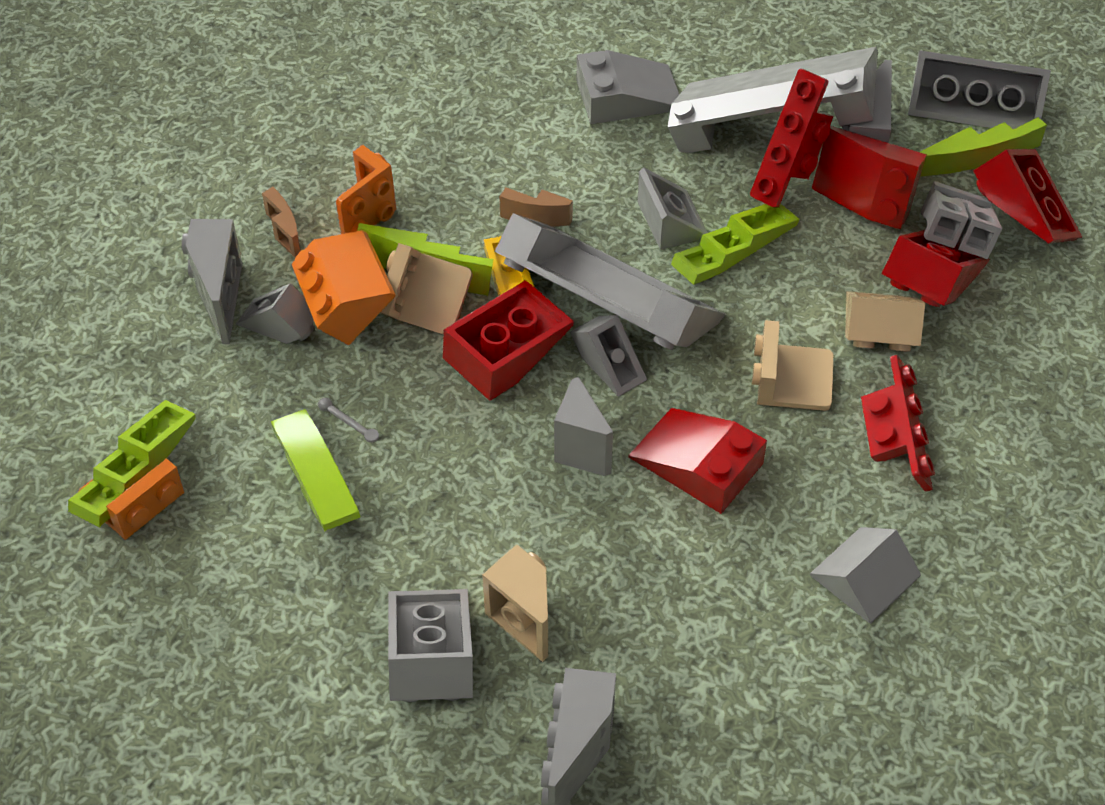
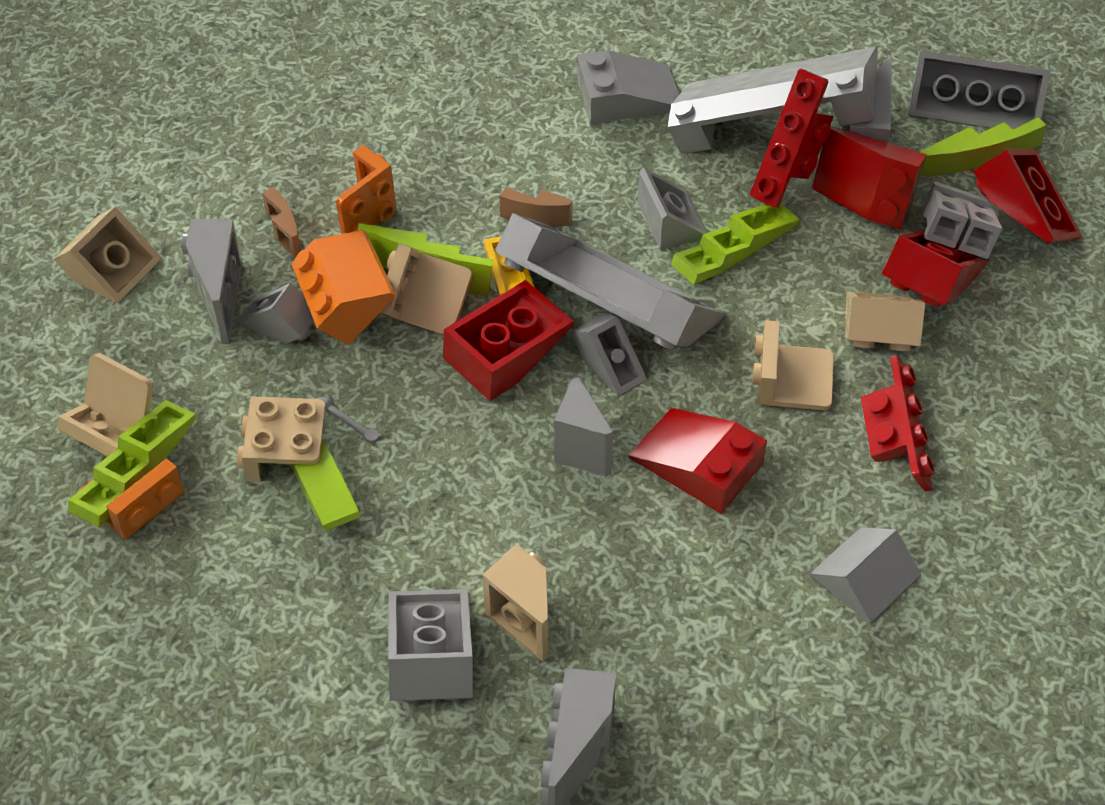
(108, 256): none -> tan slope
(112, 404): none -> tan bracket
(280, 433): none -> tan bracket

